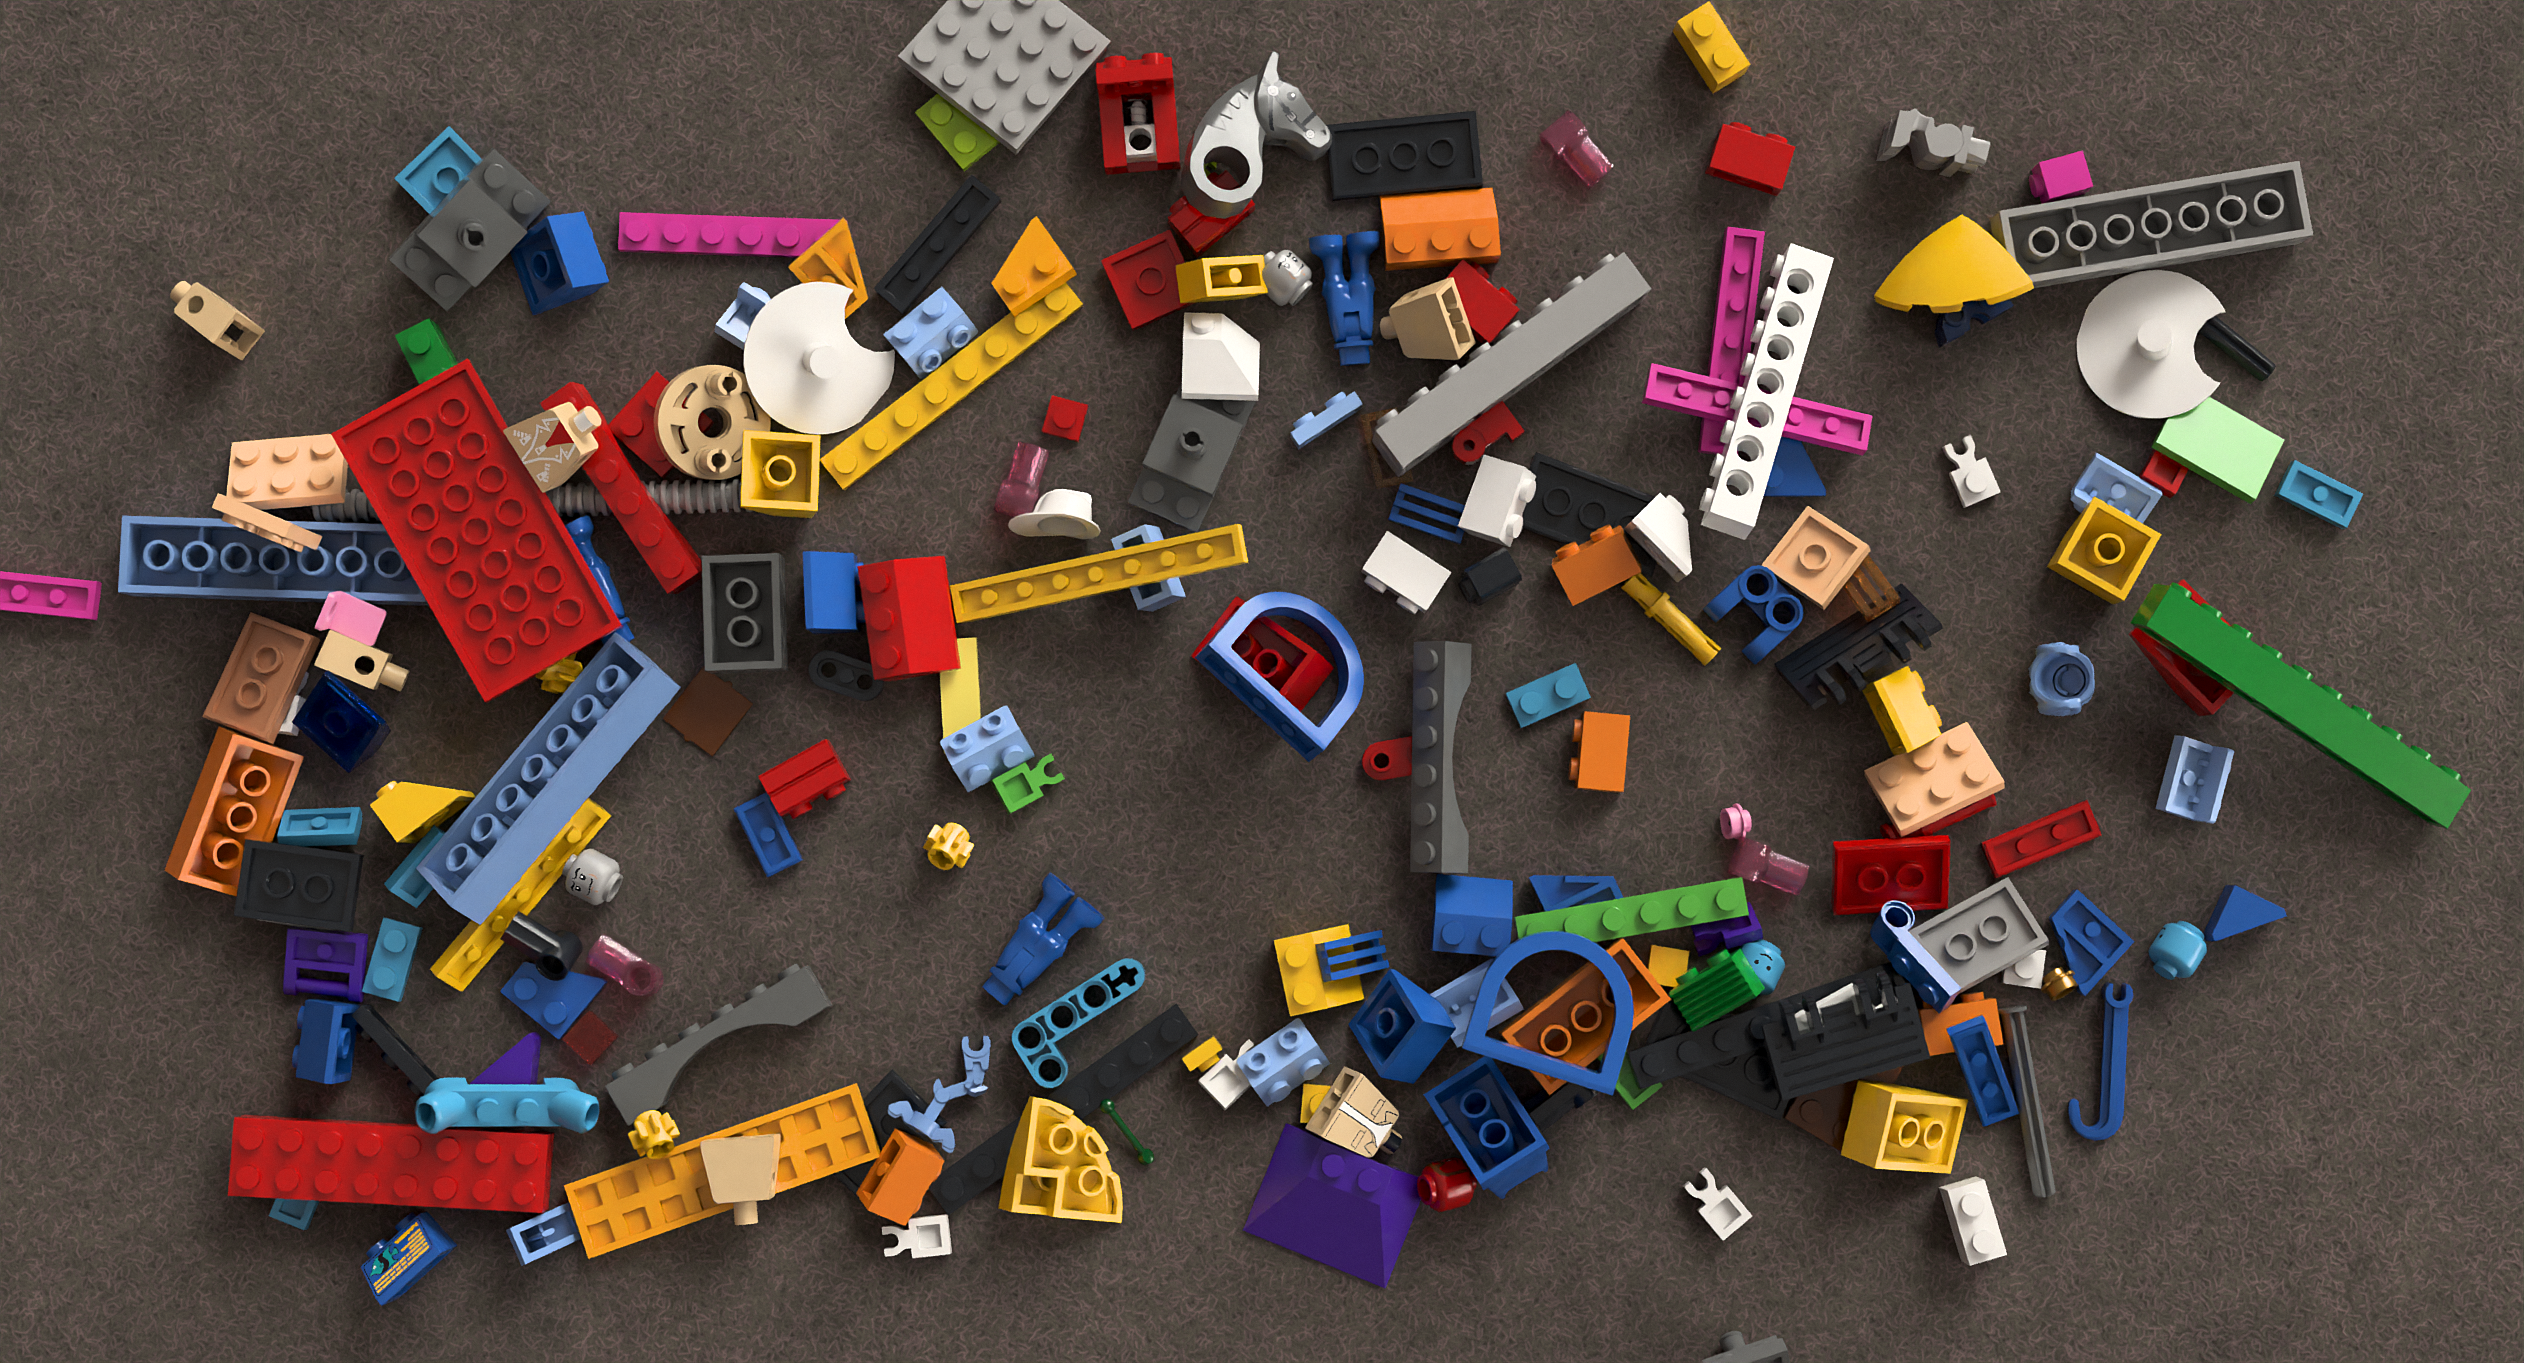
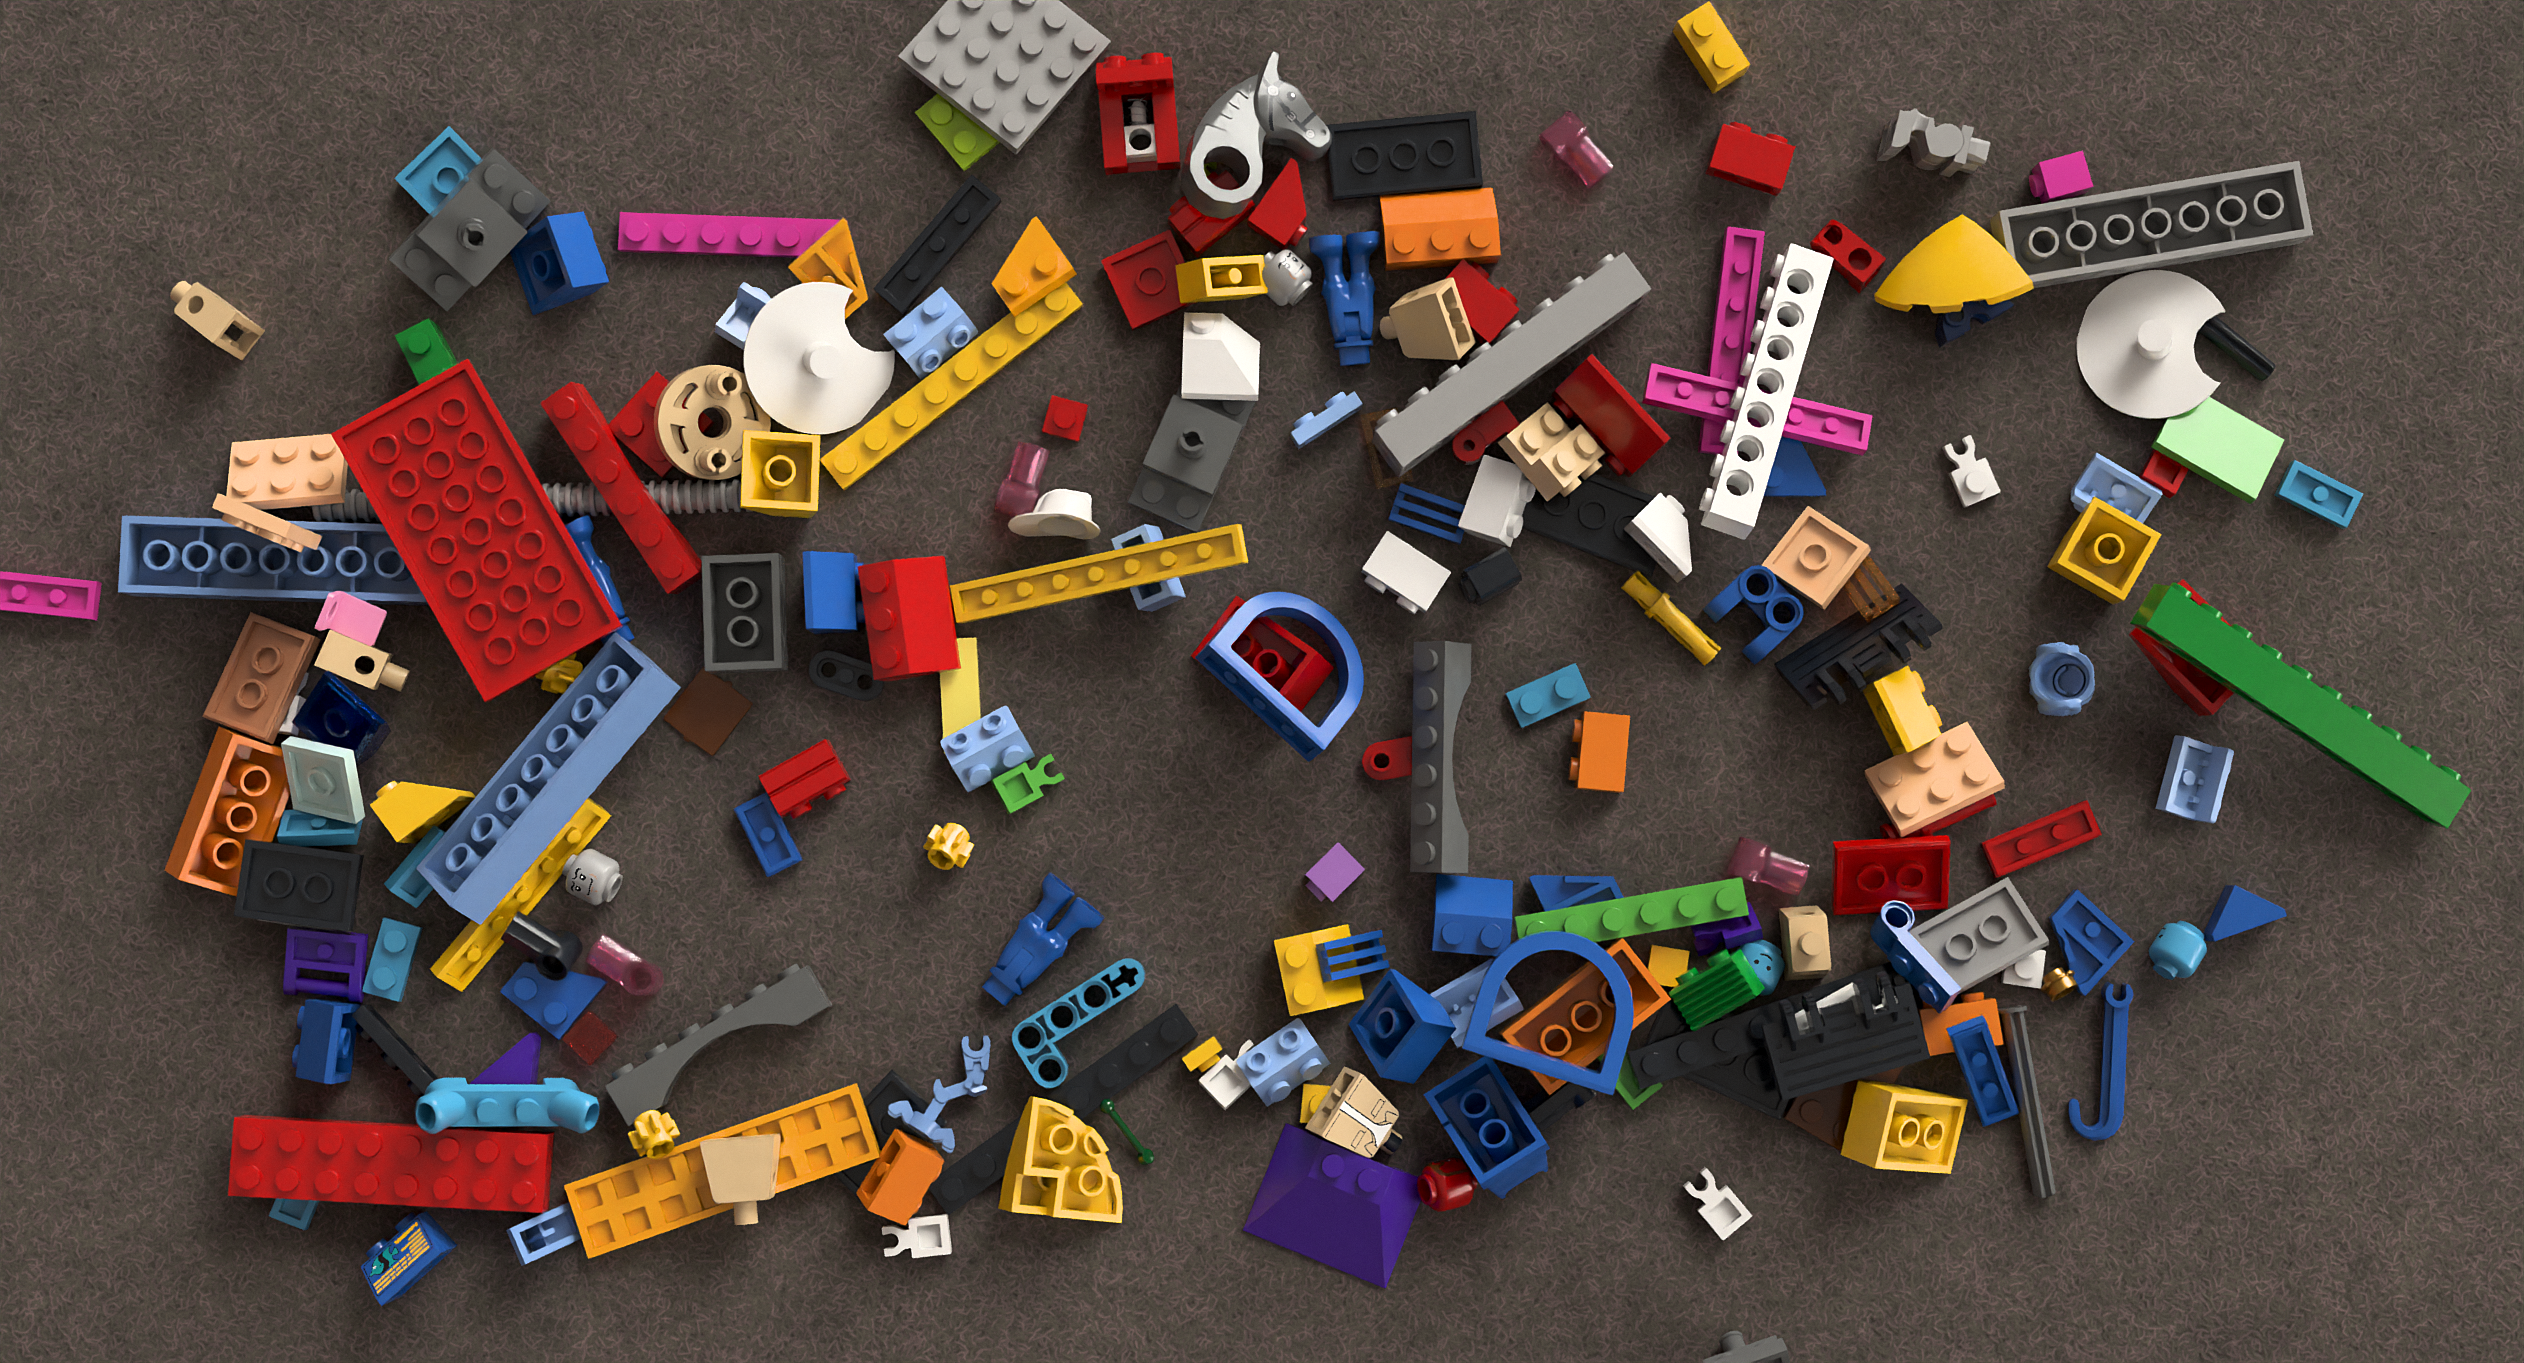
(323, 779): none -> light aqua plate
(555, 443): tan torso -> none
(1282, 210): none -> red slope
(1333, 873): none -> medium lavender brick
(1552, 452): none -> tan plate
(1596, 563): orange brick -> none
(1609, 417): none -> red slope
(1739, 822): bright pink plate -> none
(1804, 942): none -> tan torso
(1851, 254): none -> red leg
(1973, 1220): white brick -> none

